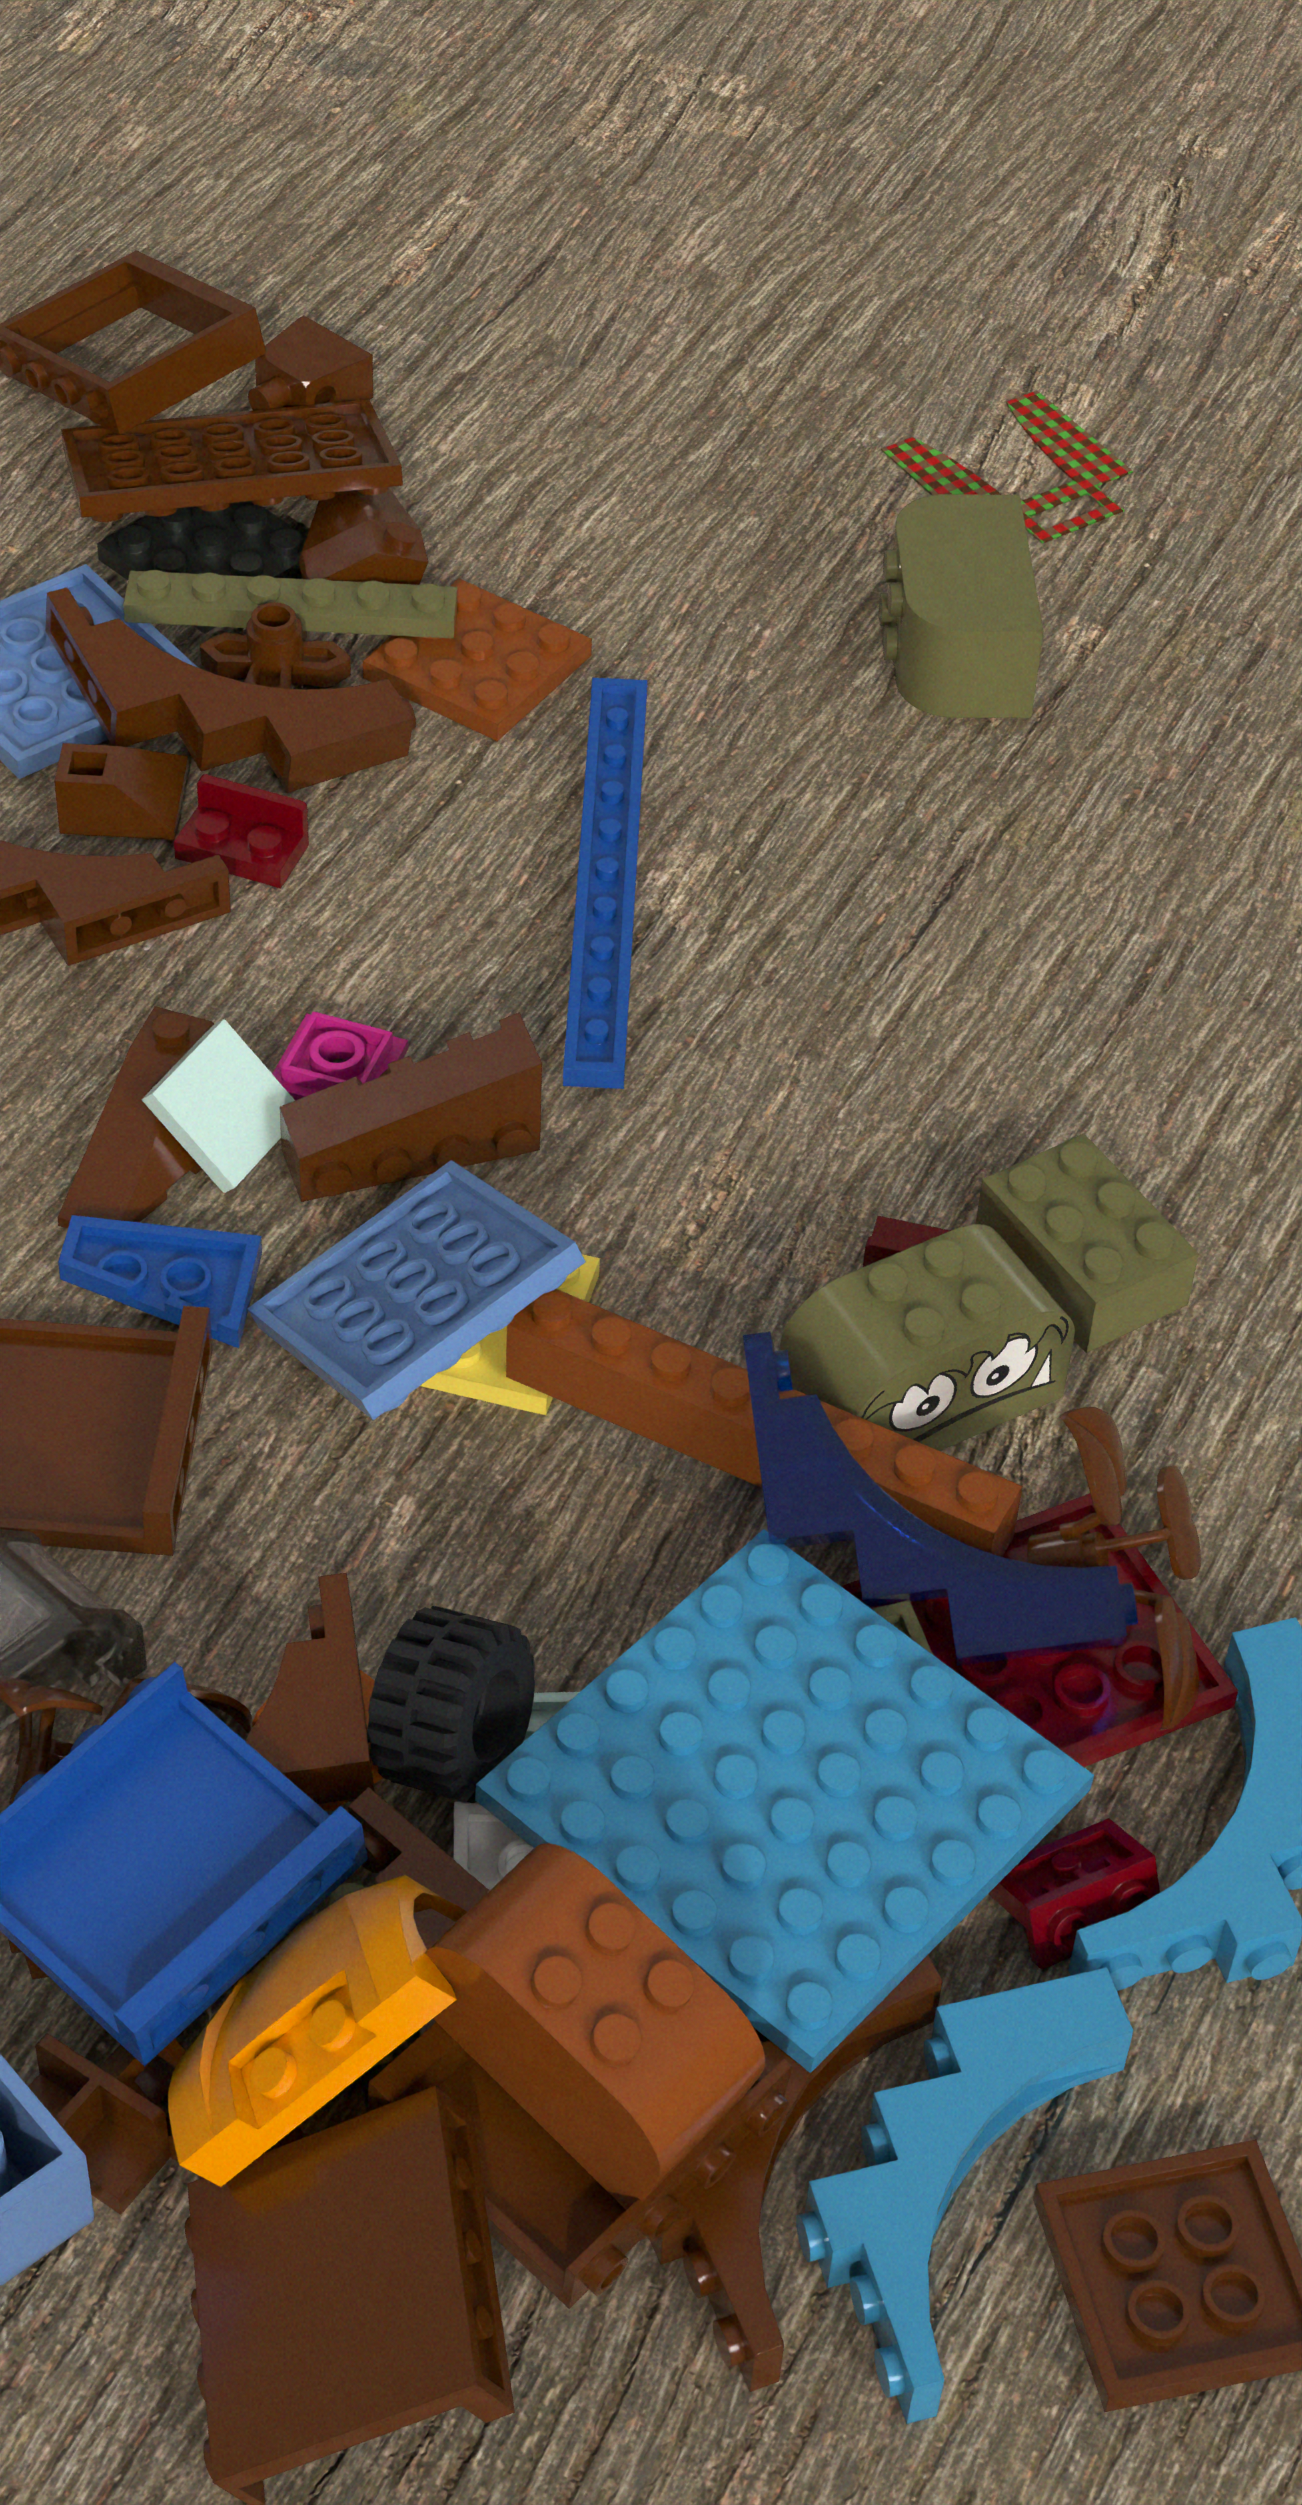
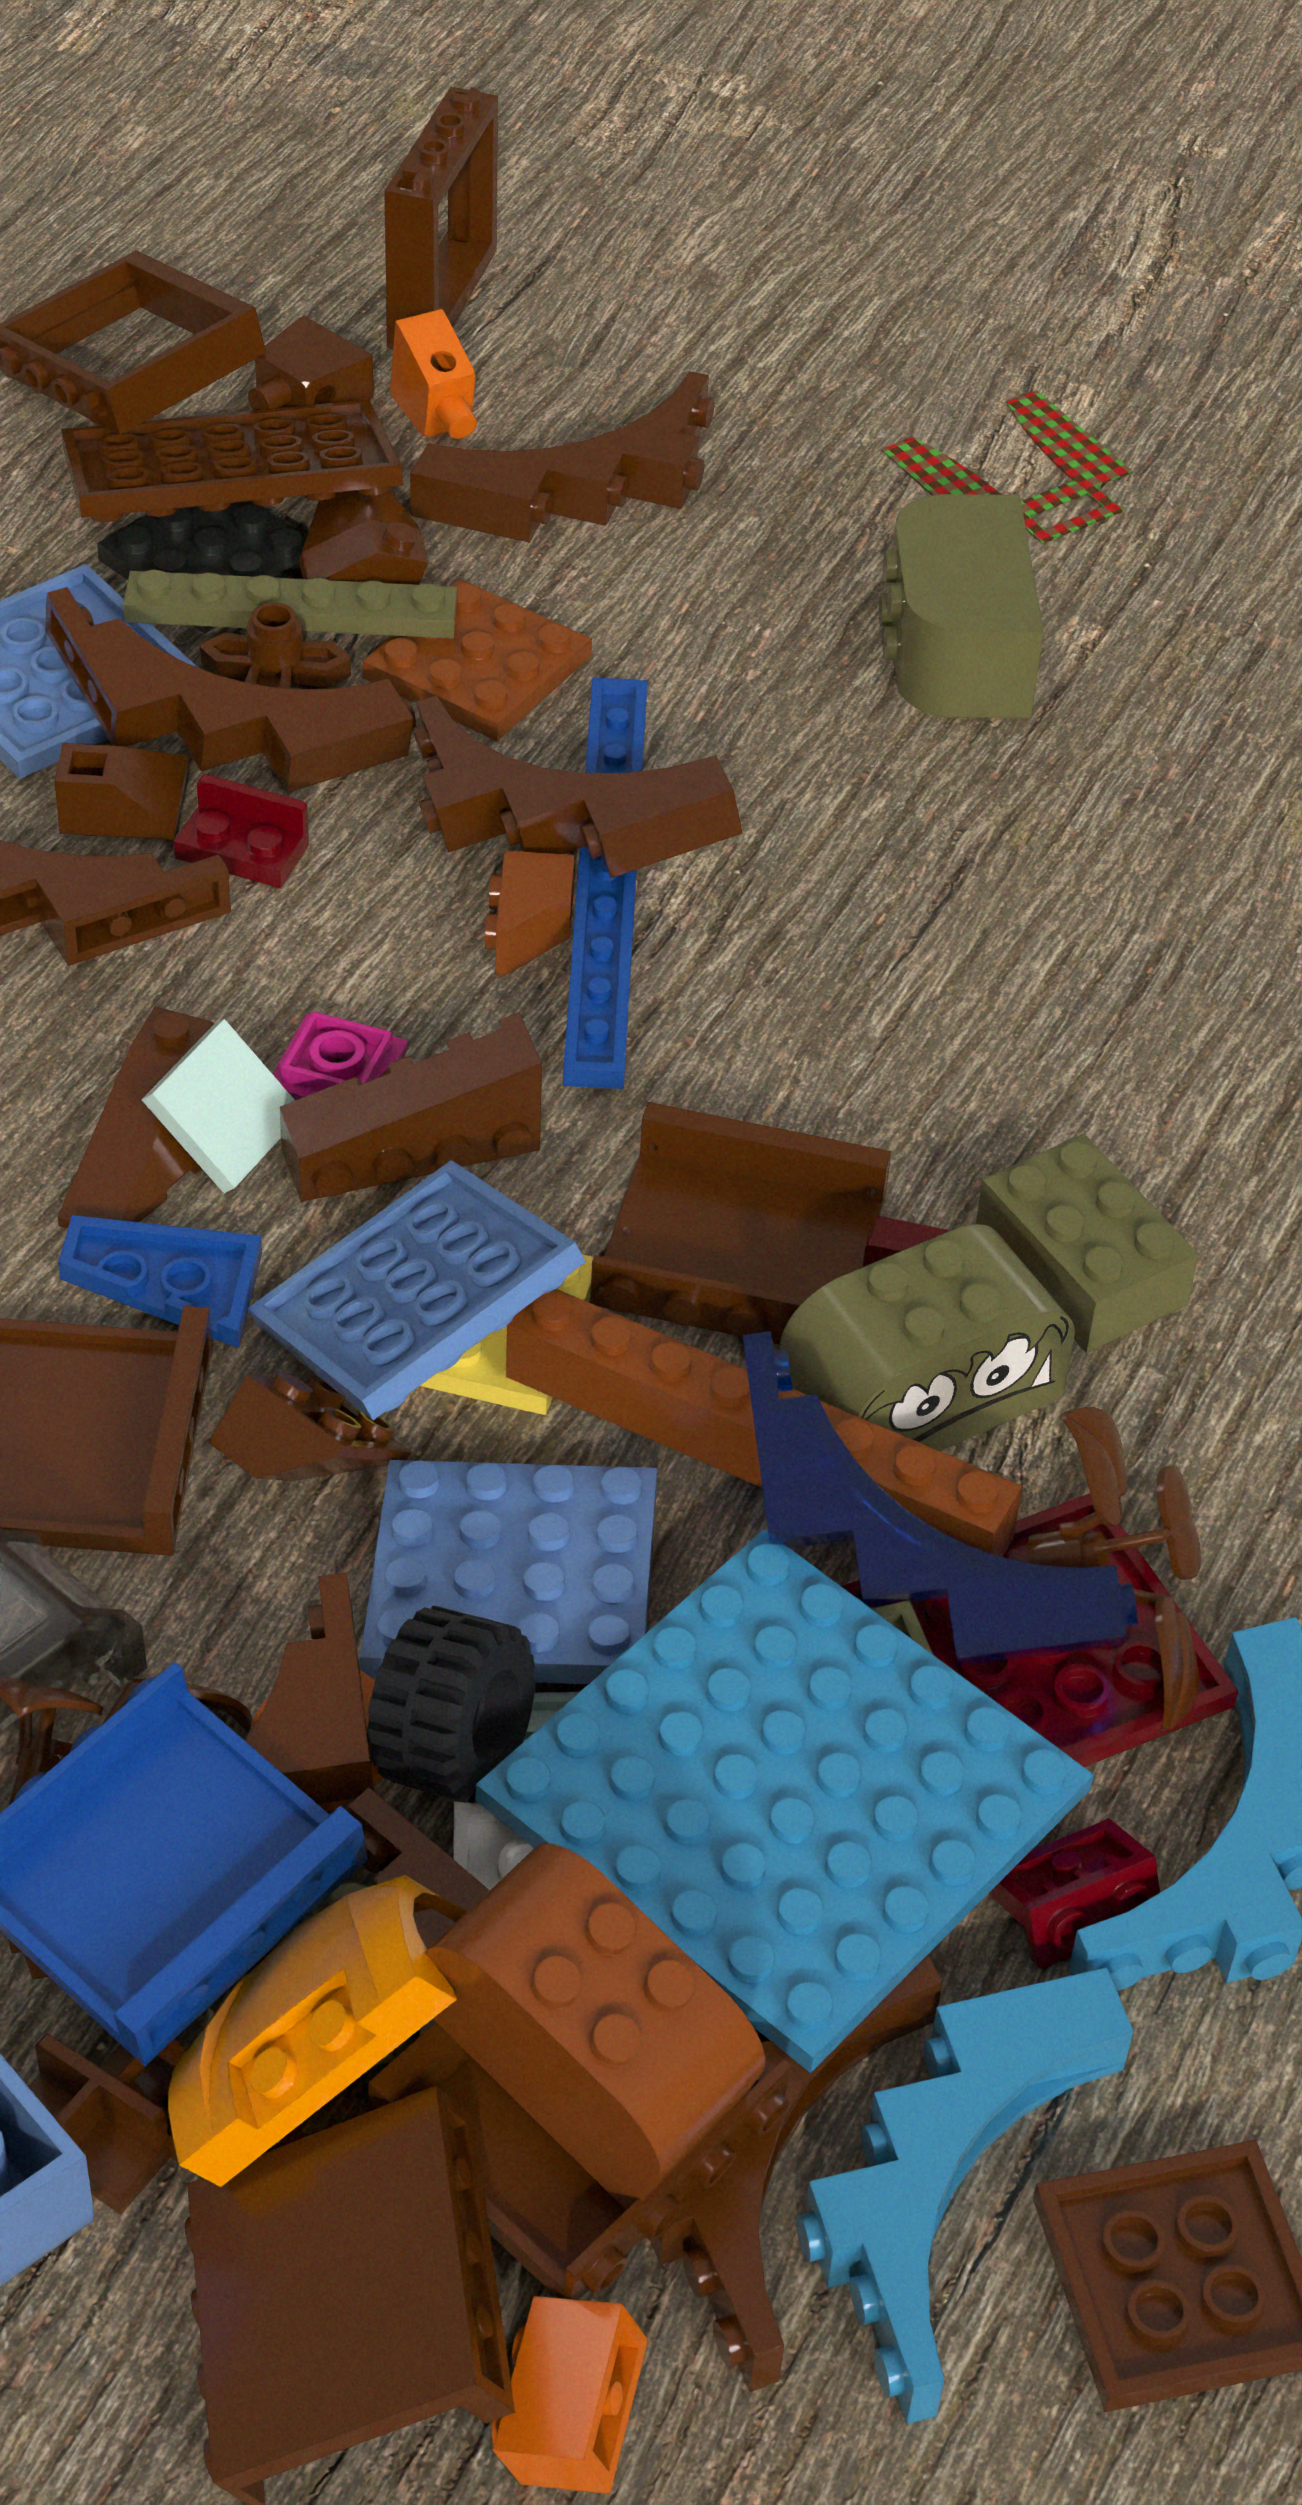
(301, 1431): none -> reddish brown slope
(432, 376): none -> orange torso
(452, 155): none -> reddish brown window
(521, 1546): none -> medium blue plate
(532, 907): none -> dark orange slope
(570, 2394): none -> orange brick
(579, 480): none -> reddish brown arch
(617, 816): none -> reddish brown arch
(736, 1222): none -> reddish brown panel

